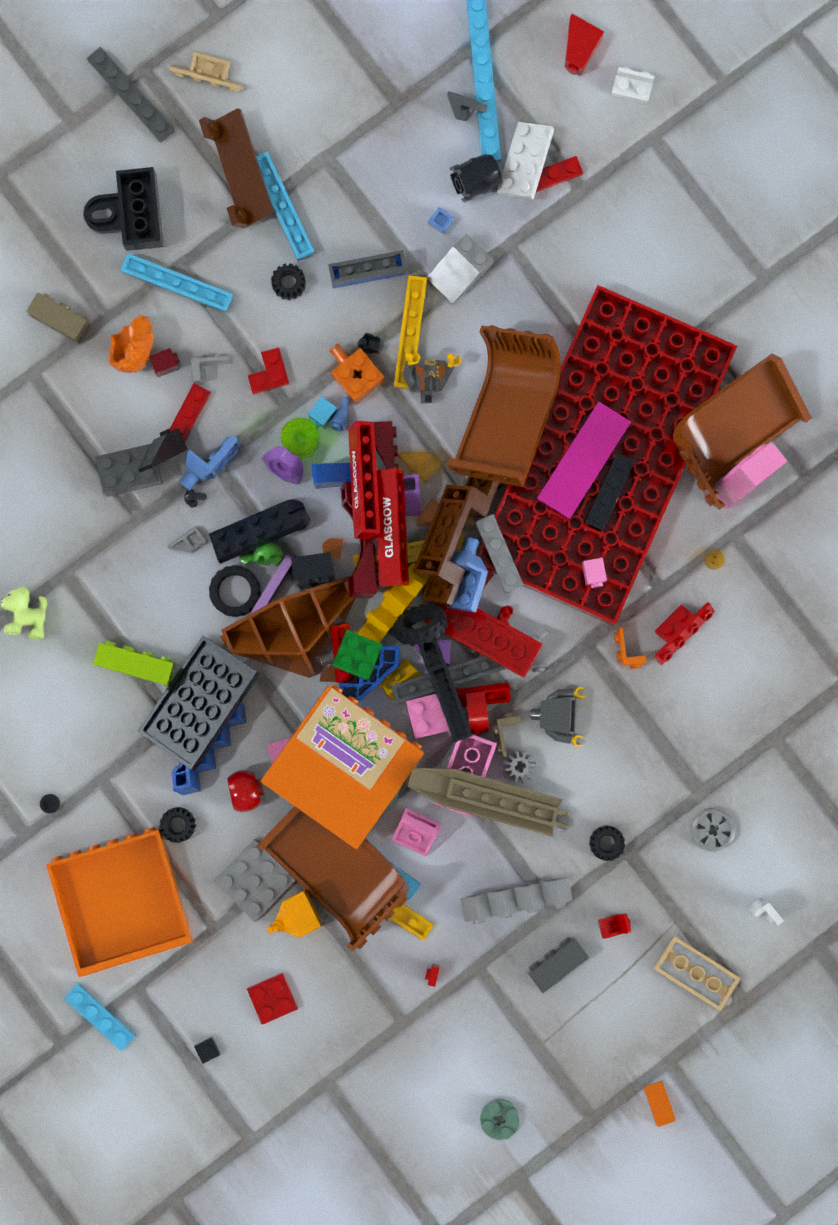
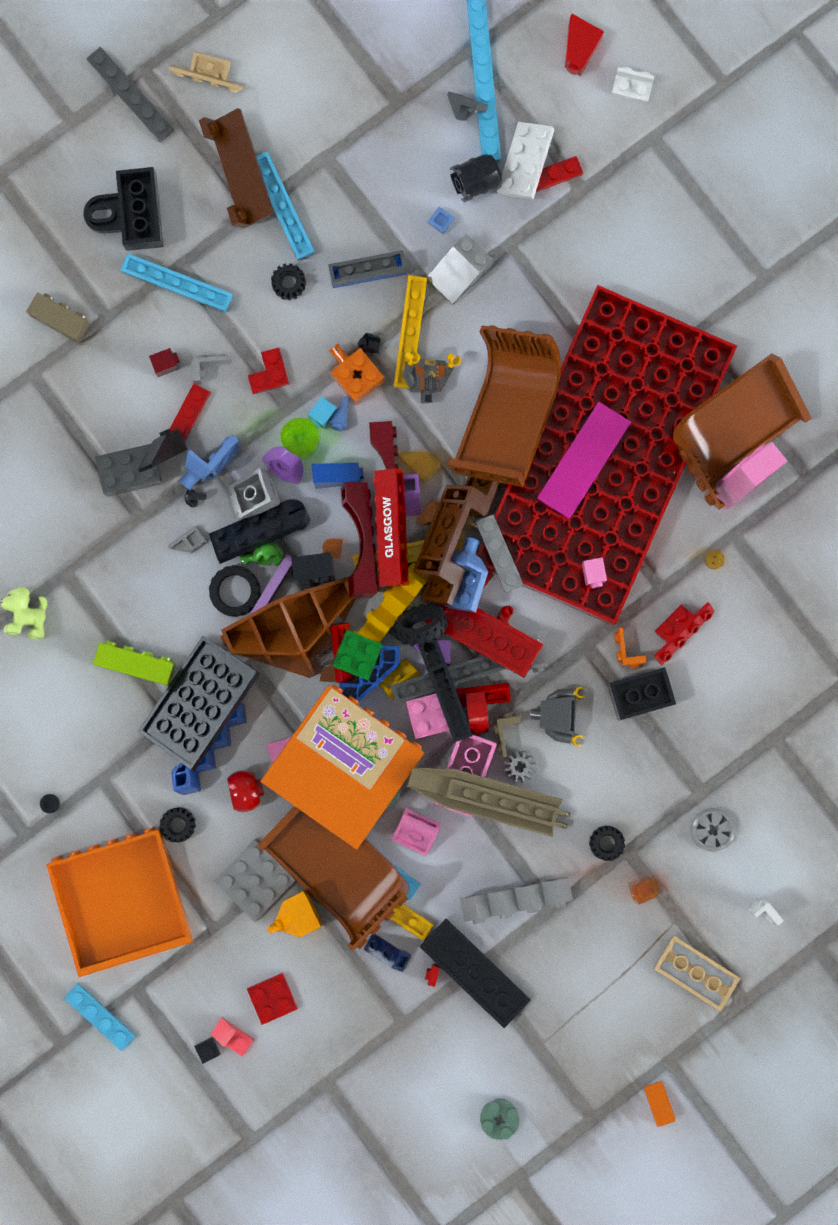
(132, 346): orange hair -> none
(231, 1036): none -> coral slope
(253, 494): none -> light grey slope
(364, 480): red brick -> none
(387, 953): none -> dark blue bracket
(475, 973): none -> black plate
(557, 964): dark grey brick -> none
(609, 492): black plate -> none
(614, 925): red bracket -> none
(641, 694): none -> black brick
(643, 889): none -> clear orange slope

